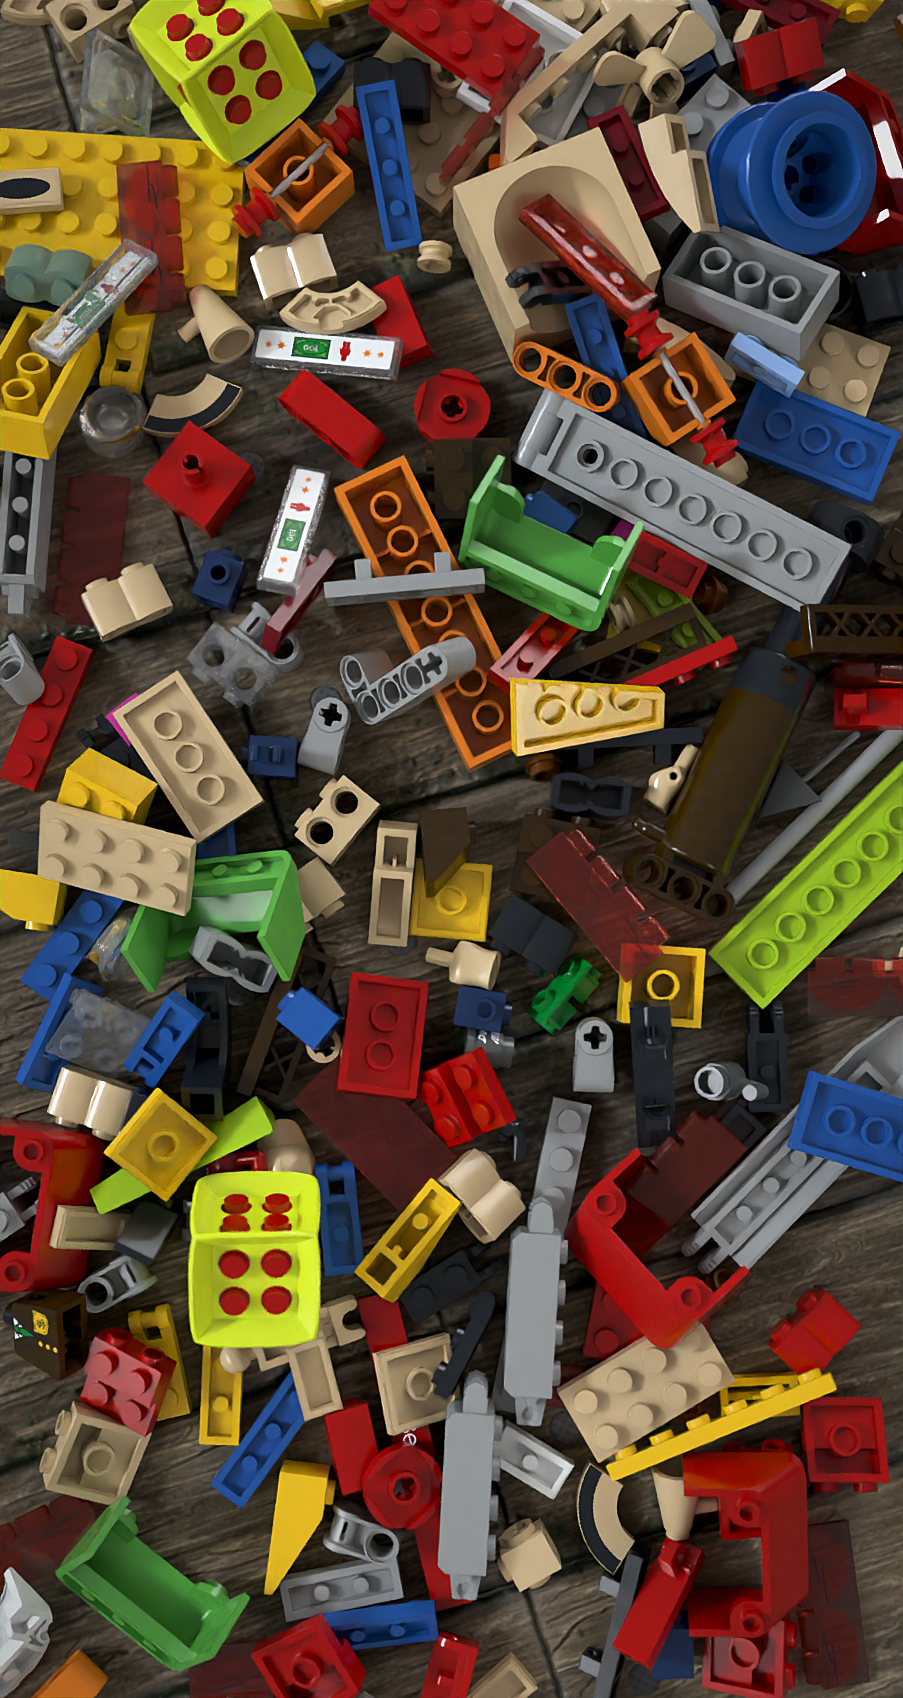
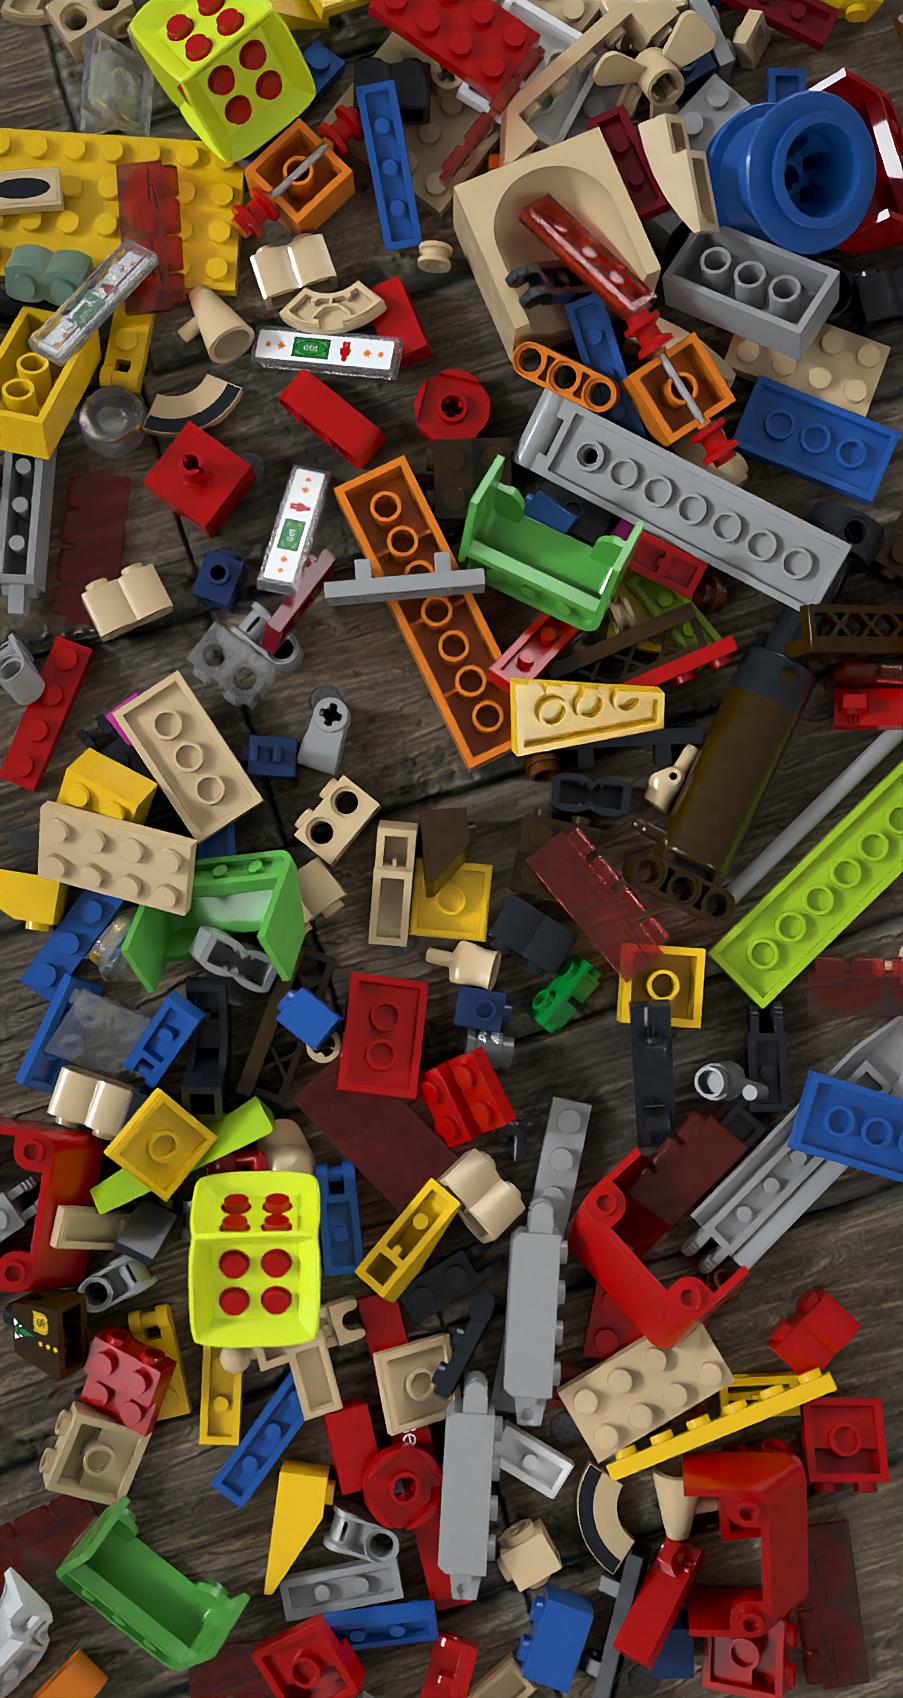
(387, 692): light grey beam -> none
(555, 1638): none -> blue brick
(593, 1063): light grey piece -> none
(754, 358): light blue plate -> none
(779, 55): red brick -> none
(791, 790): dark grey piece -> none

